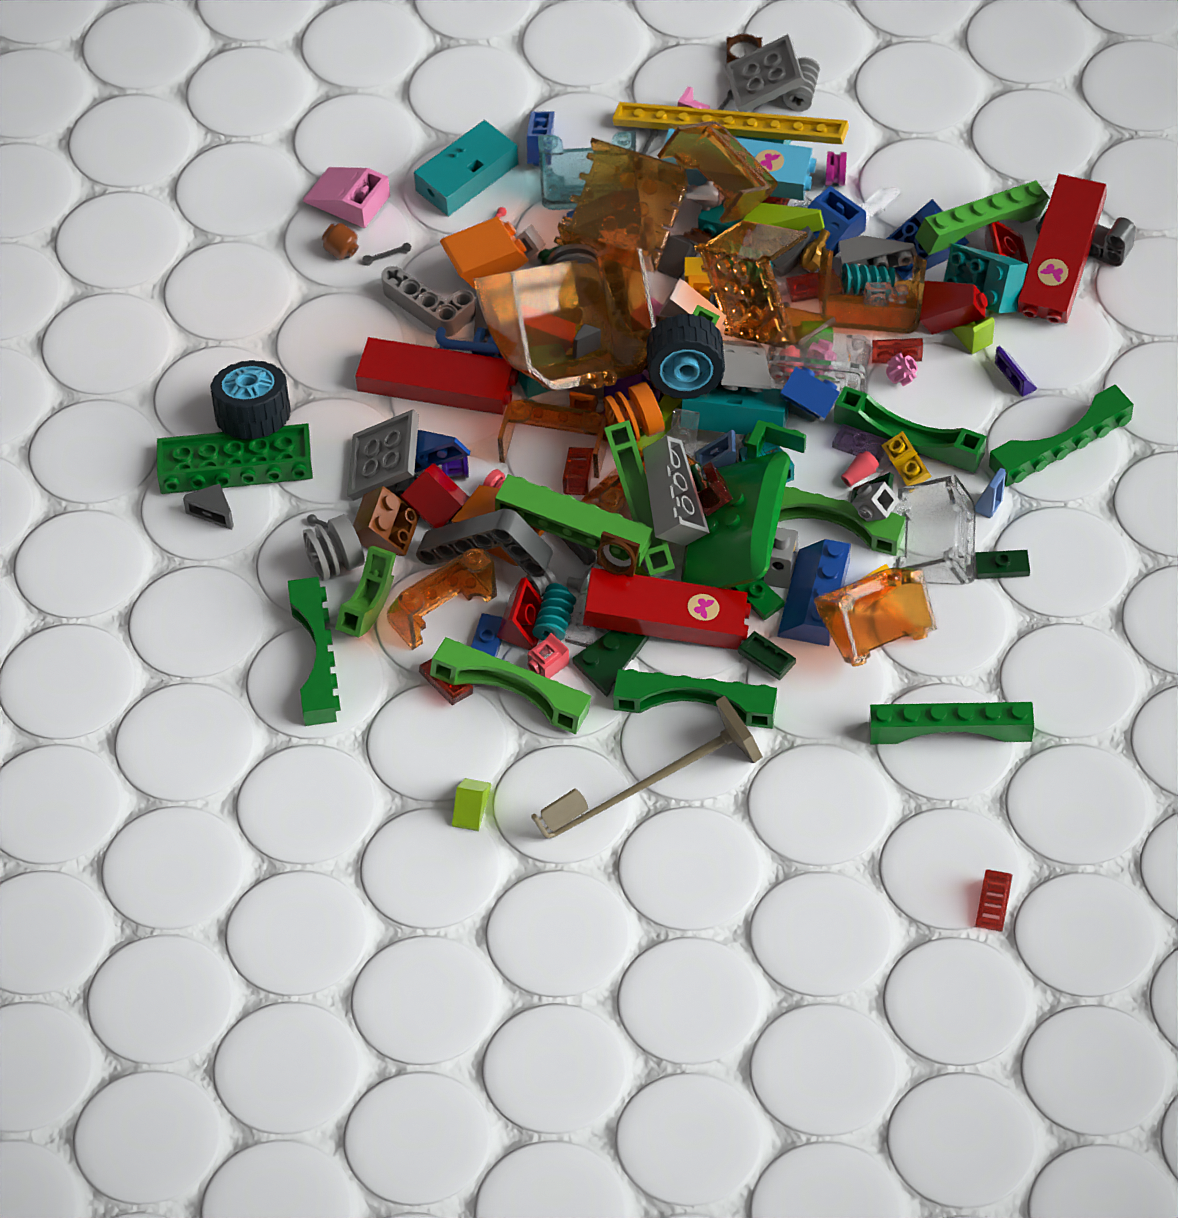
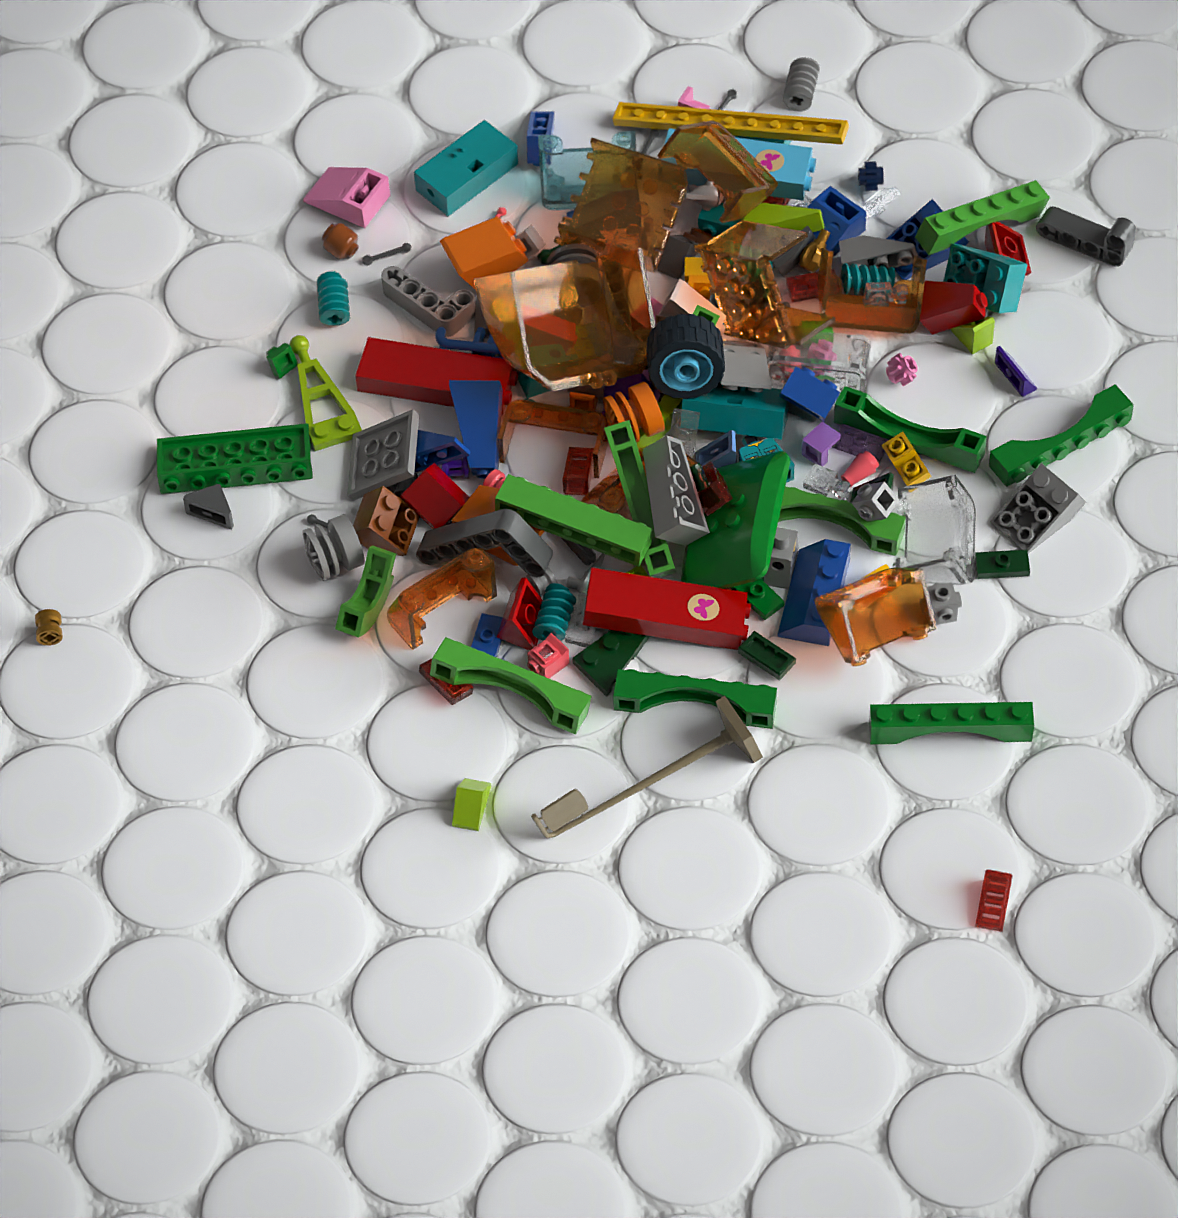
(48, 631): none -> pearl gold wheel
(250, 399): black wheel -> none
(281, 360): none -> green tile
(317, 693): green arch -> none
(331, 431): none -> lime plate
(333, 299): none -> teal piece
(479, 418): none -> blue slope
(586, 341): dark grey slope -> none
(613, 565): reddish brown piece -> none
(739, 41): reddish brown piece -> none
(764, 74): light grey plate -> none
(775, 435): green bracket -> none
(818, 442): none -> medium lavender panel
(824, 480): none -> clear plate
(836, 168): dark pink wheel -> none
(870, 176): none -> dark blue gear
(886, 349): clear red plate -> none
(944, 602): none -> light grey brick
(992, 495): medium blue slope -> none
(1038, 509): none -> light grey slope
(1062, 248): red brick -> none

